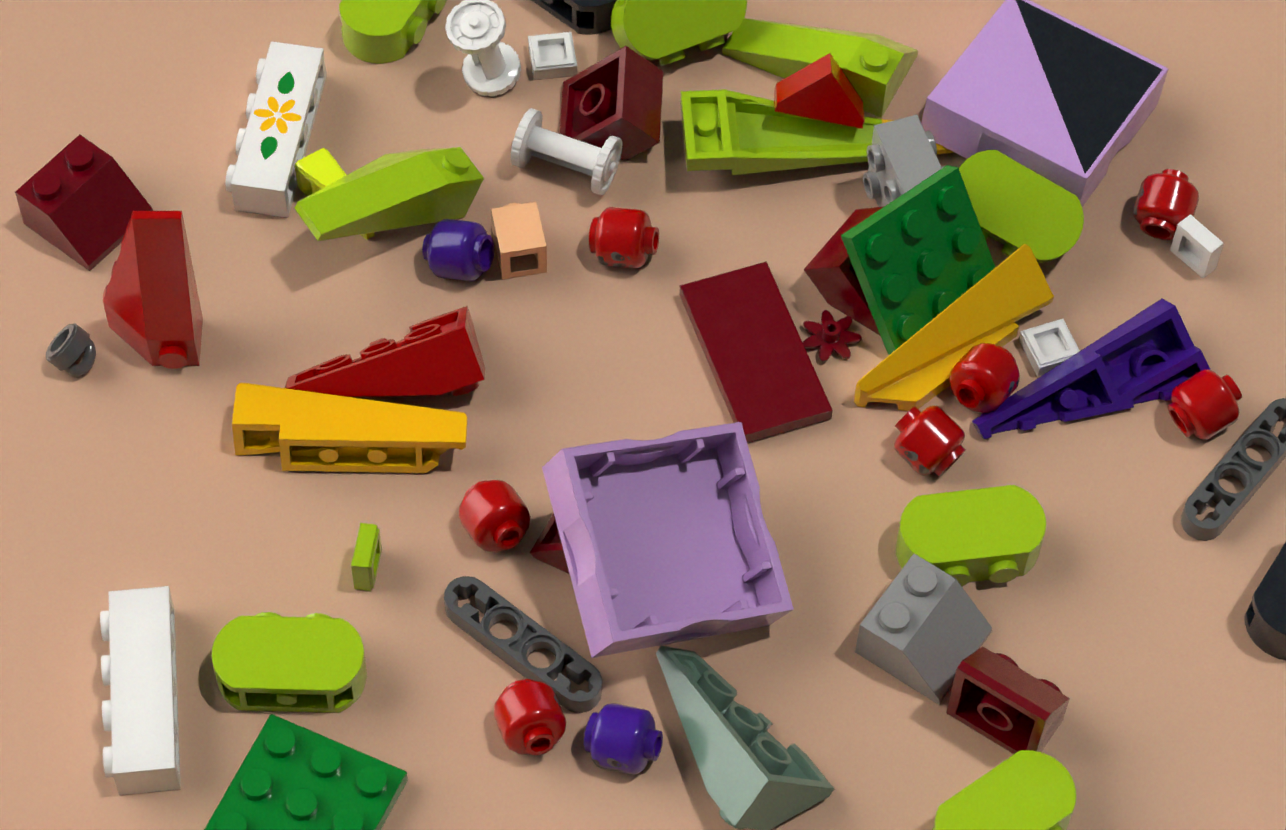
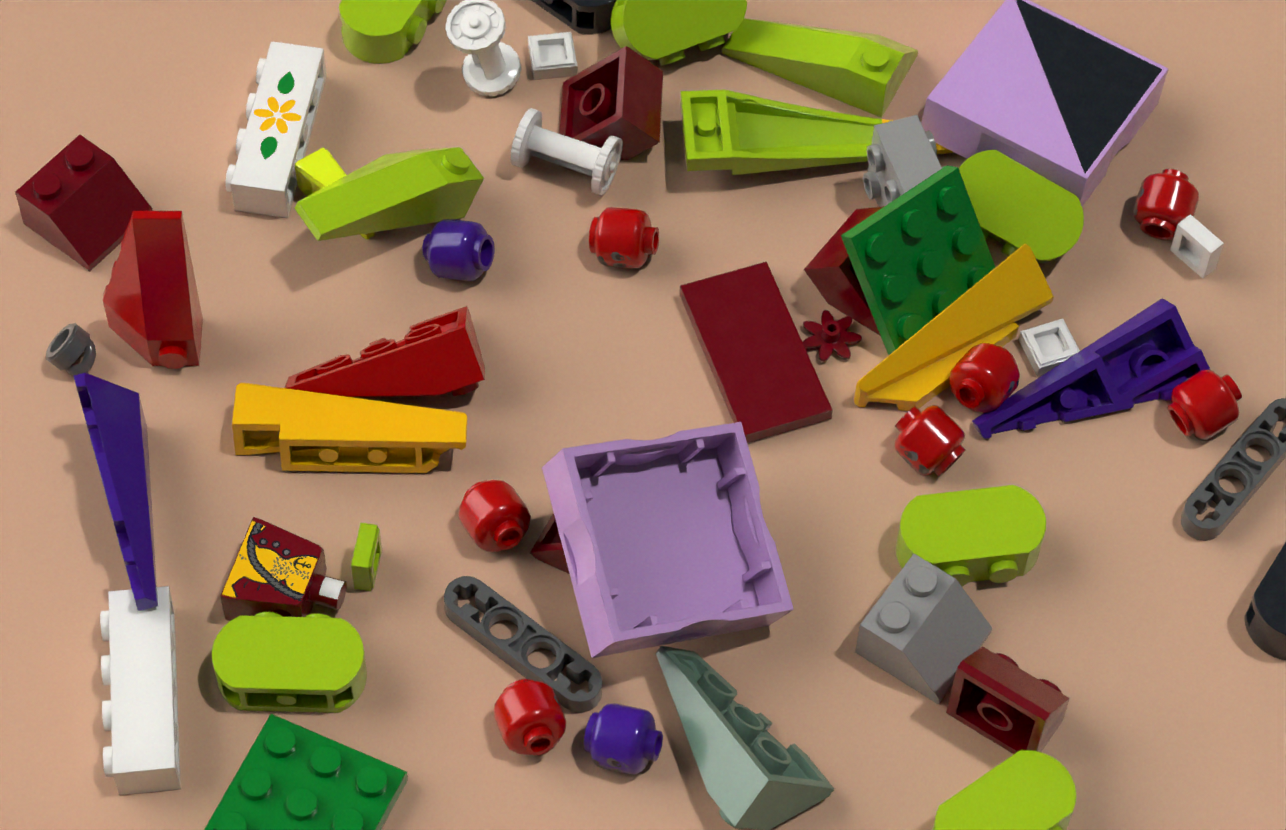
(122, 455): none -> dark purple wedge
(279, 575): none -> torso
(519, 240): light nougat brick -> none
(820, 94): red slope -> none

